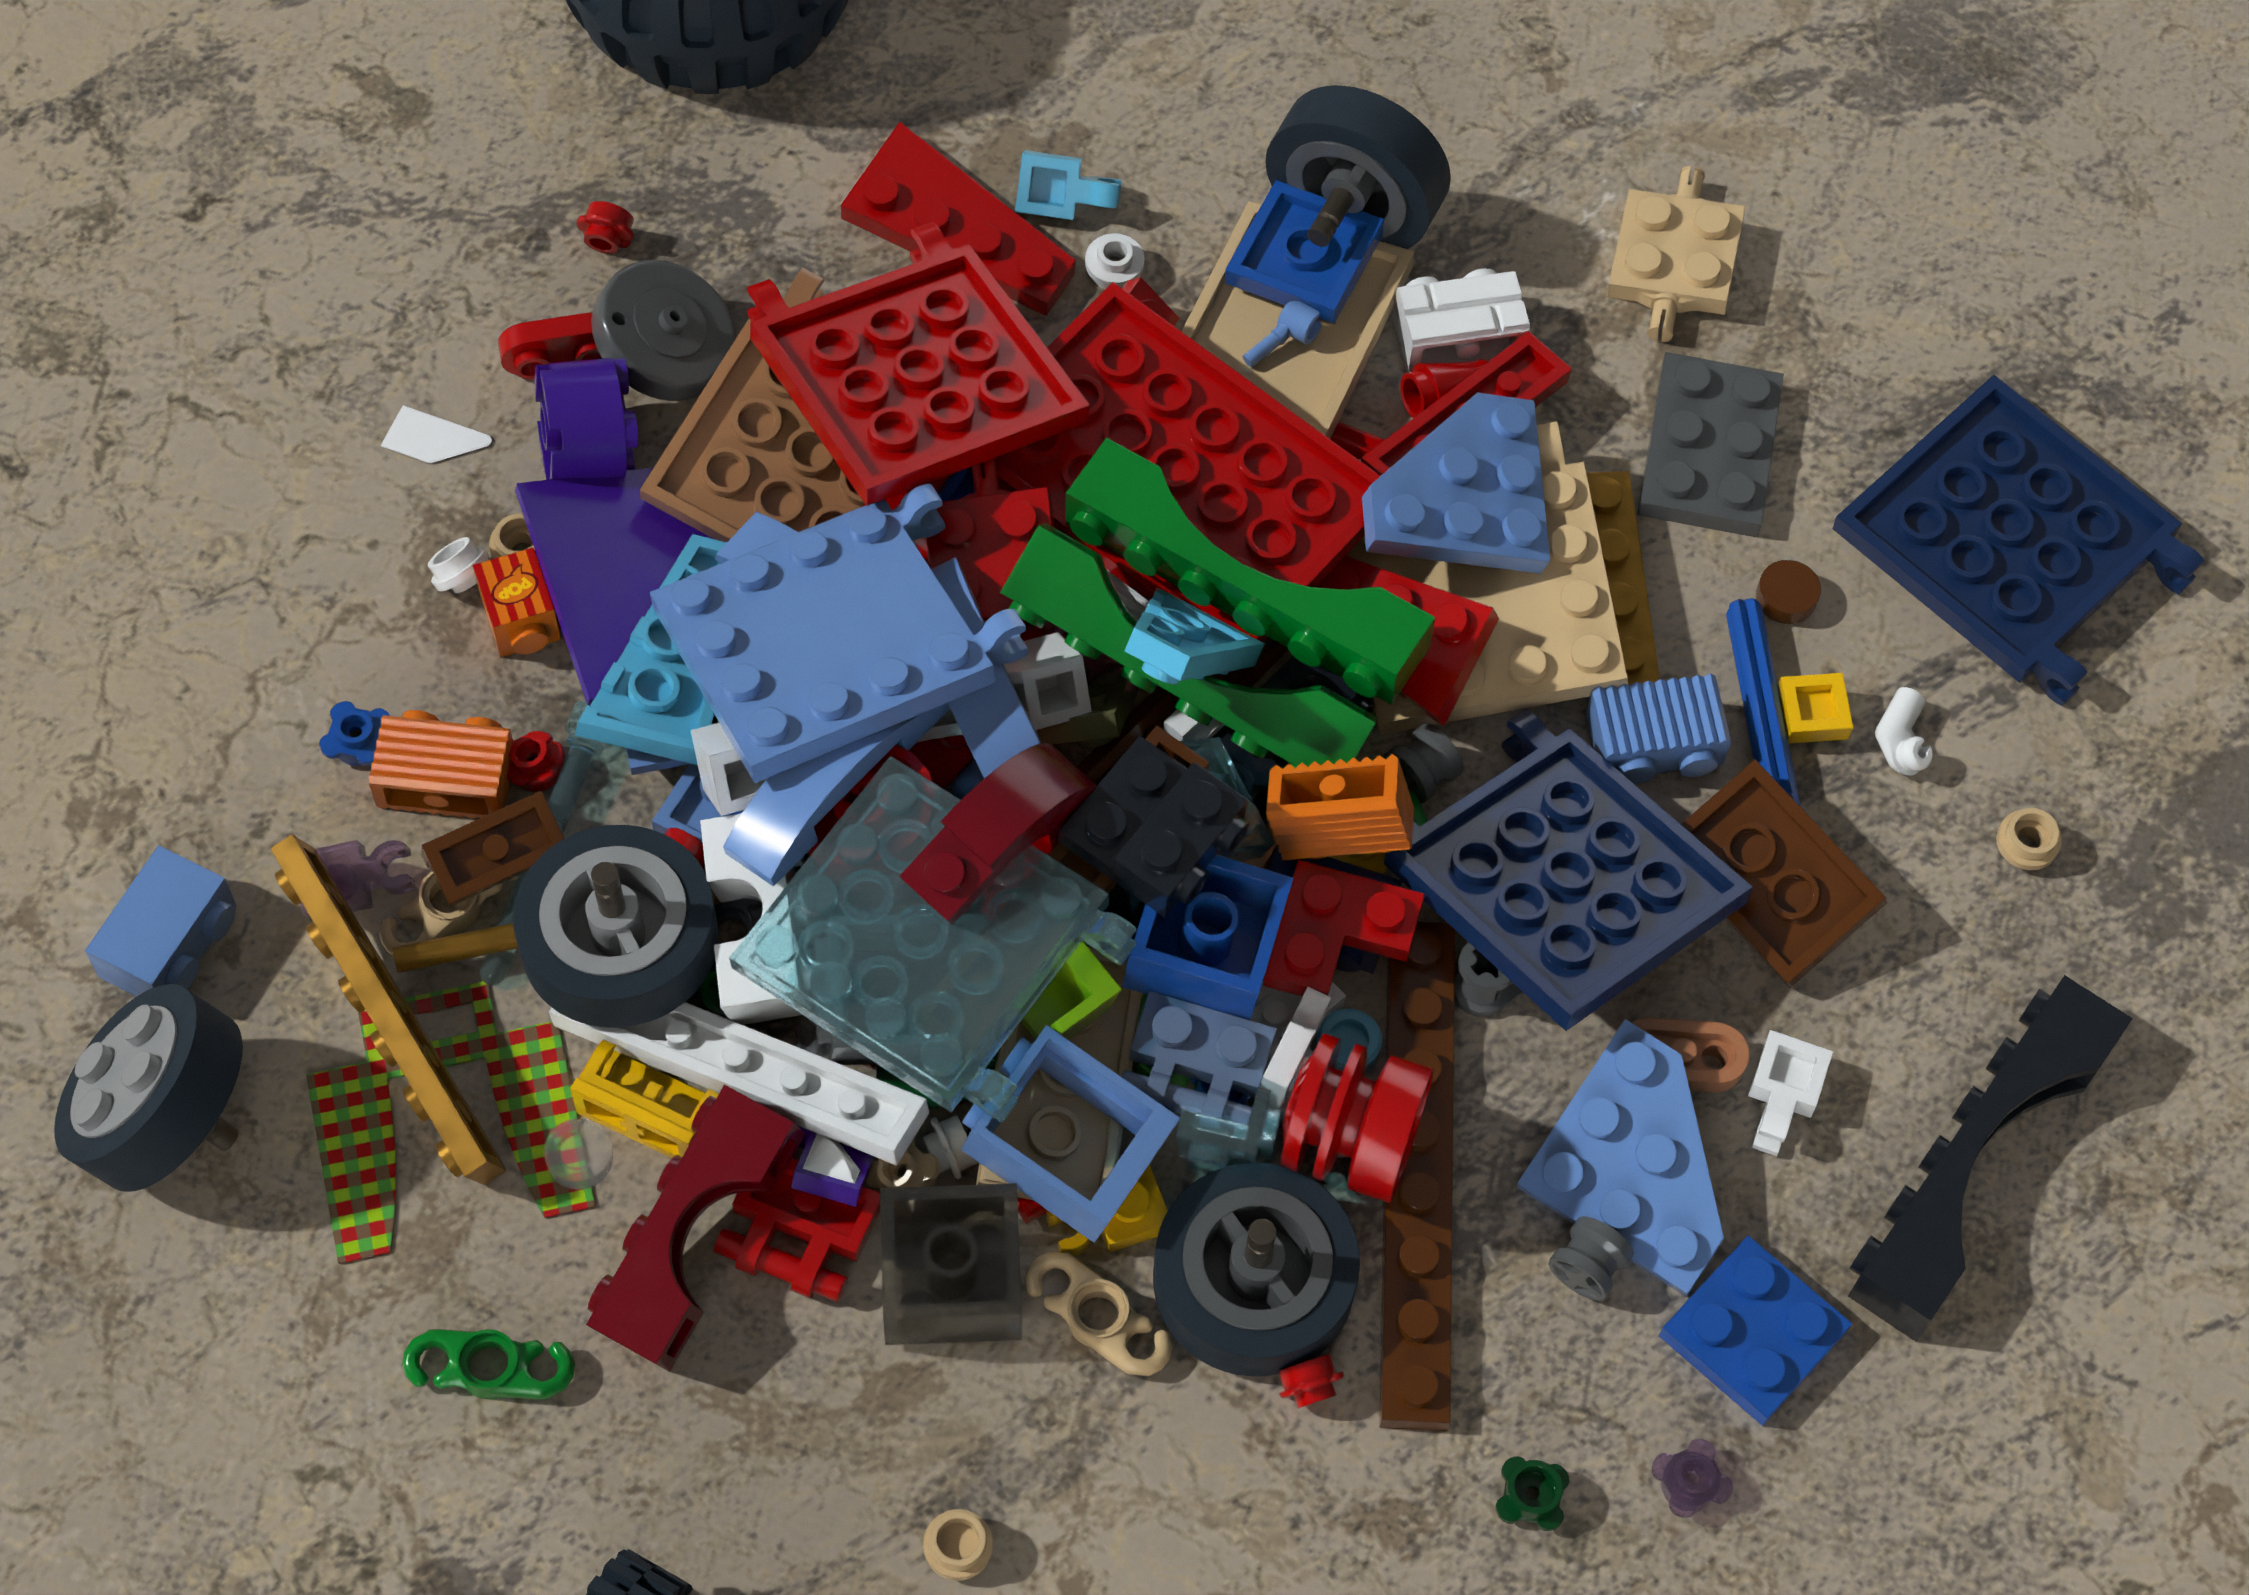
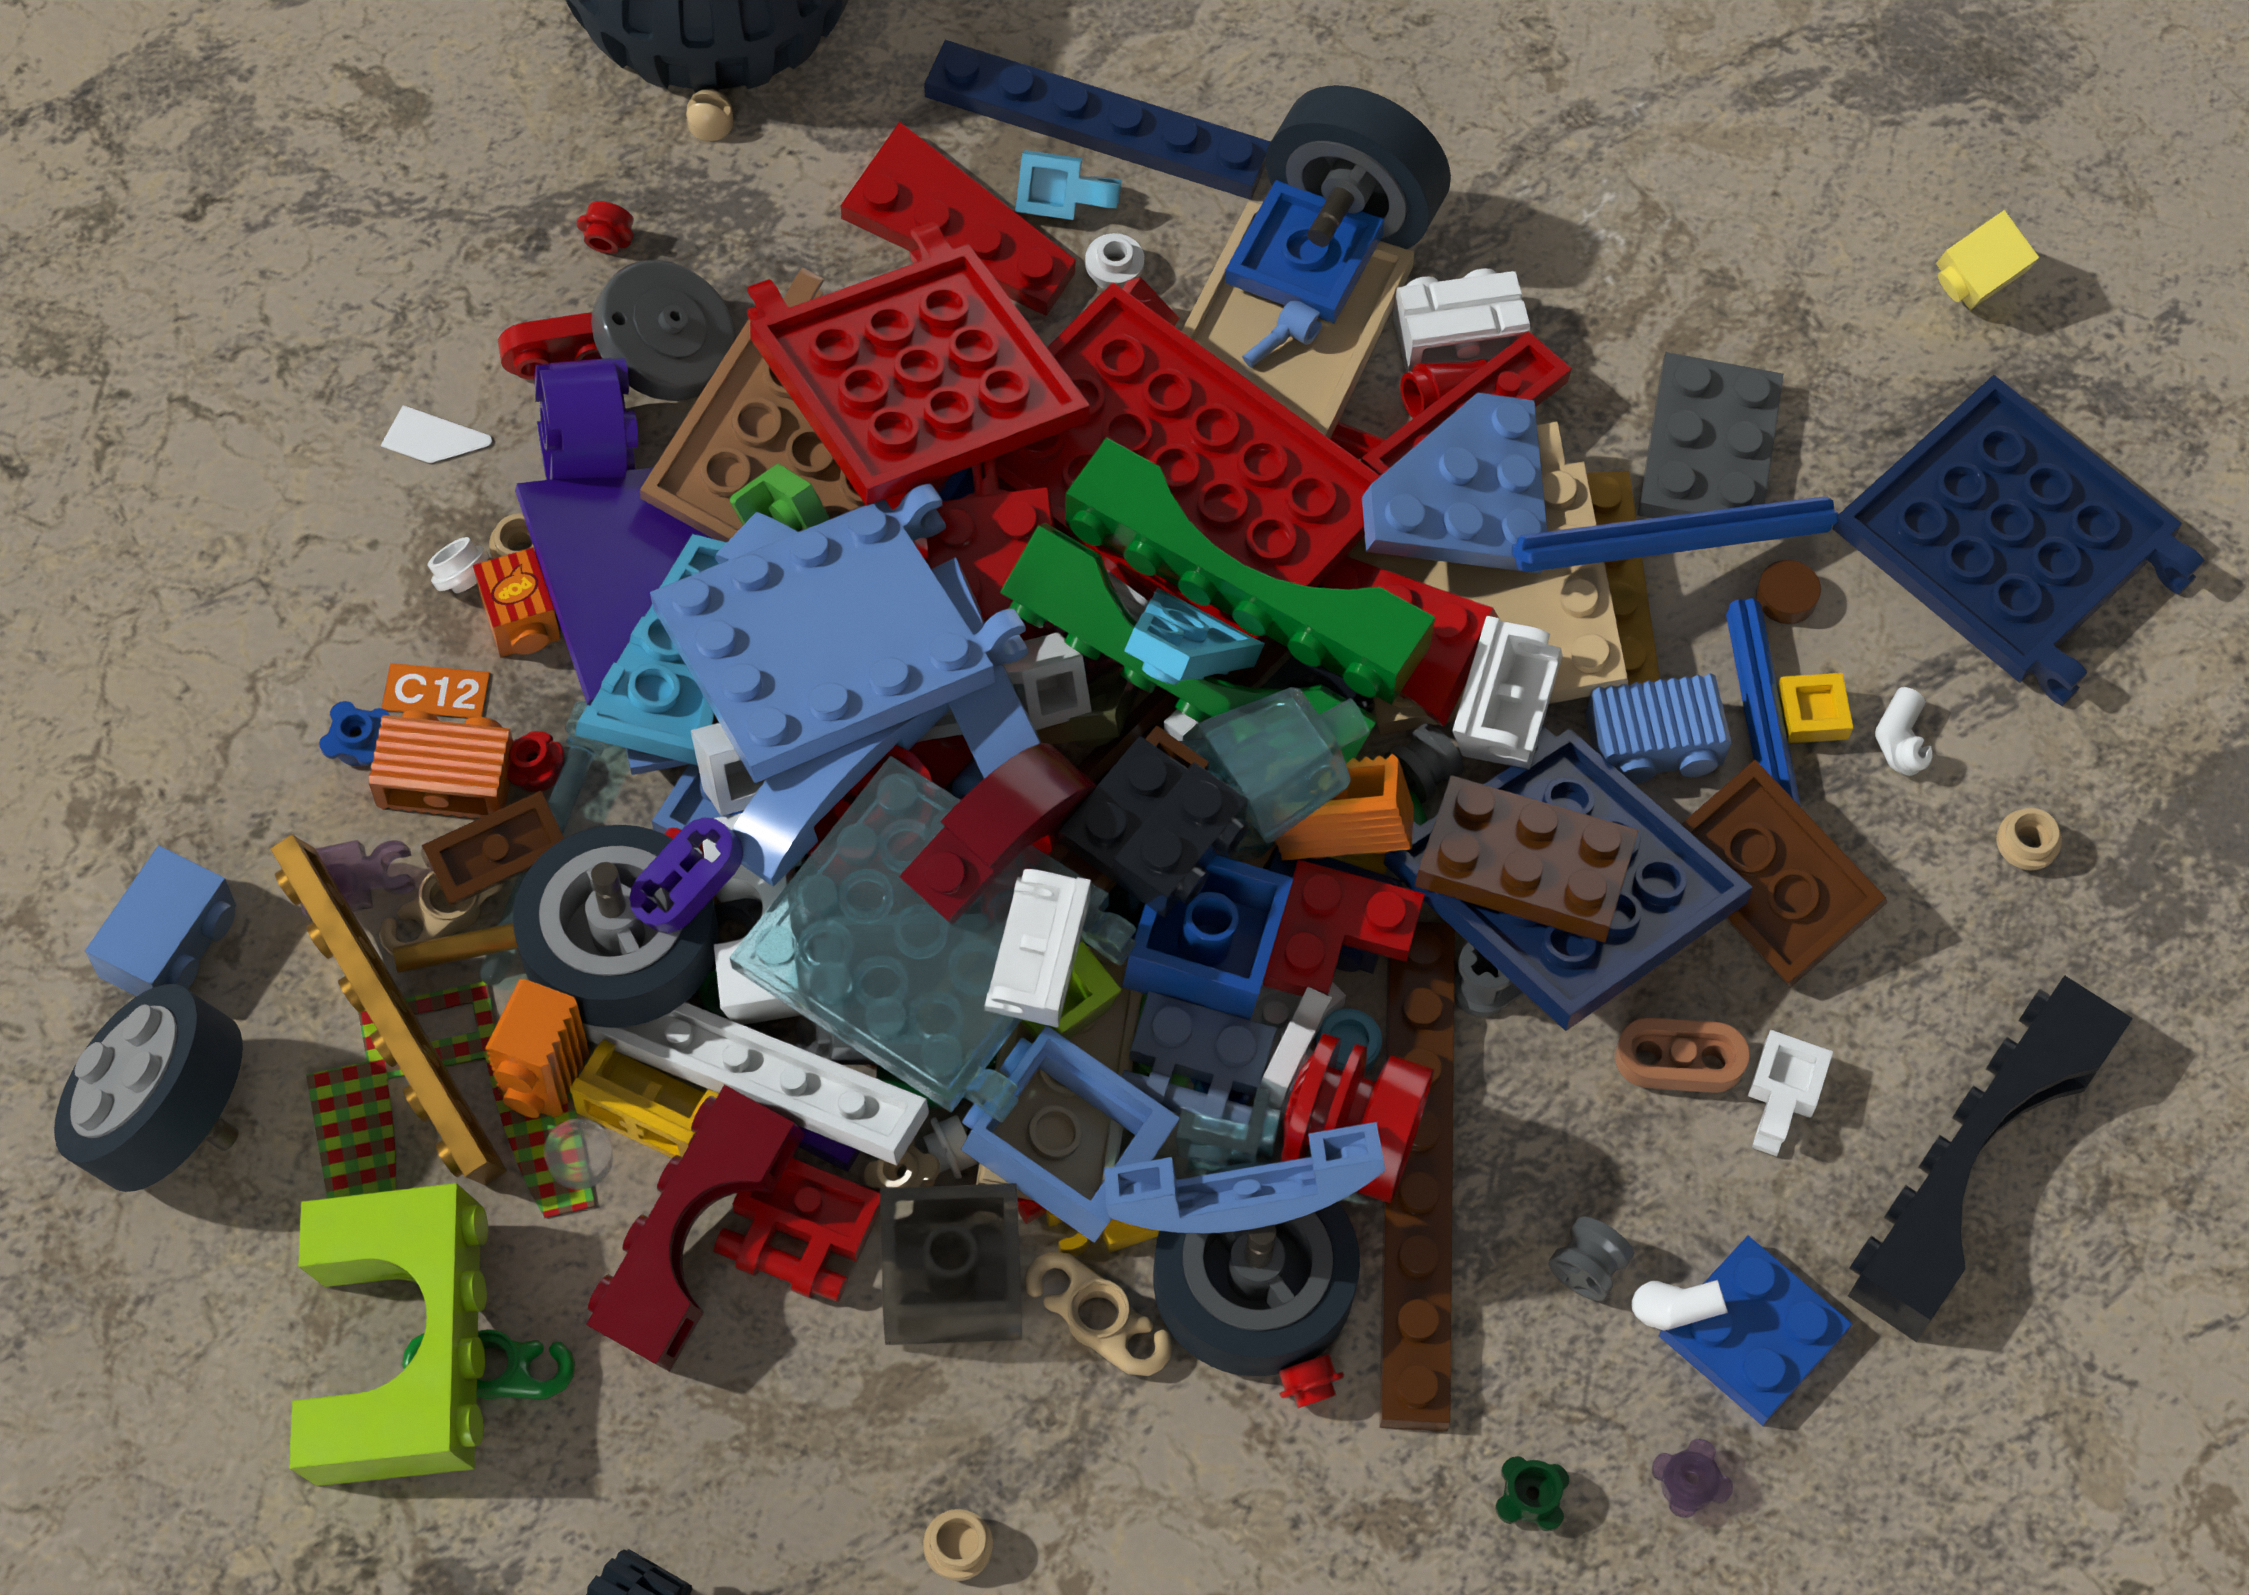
(428, 1412): none -> lime arch
(435, 690): none -> orange sticker
(537, 1049): none -> orange brick
(686, 875): none -> dark purple beam
(709, 115): none -> tan hinge
(782, 497): none -> bright green bracket
(832, 1170): tile -> none
(1039, 947): none -> white hinge
(1097, 119): none -> dark blue plate
(1248, 1197): none -> medium blue slope
(1283, 756): none -> clear light blue torso
(1507, 693): none -> white hinge
(1527, 858): none -> reddish brown plate
(1634, 1160): medium blue plate -> none
(1671, 1307): none -> white arm
(1673, 534): none -> blue axle
(1676, 252): tan plate -> none
(1985, 261): none -> light yellow brick

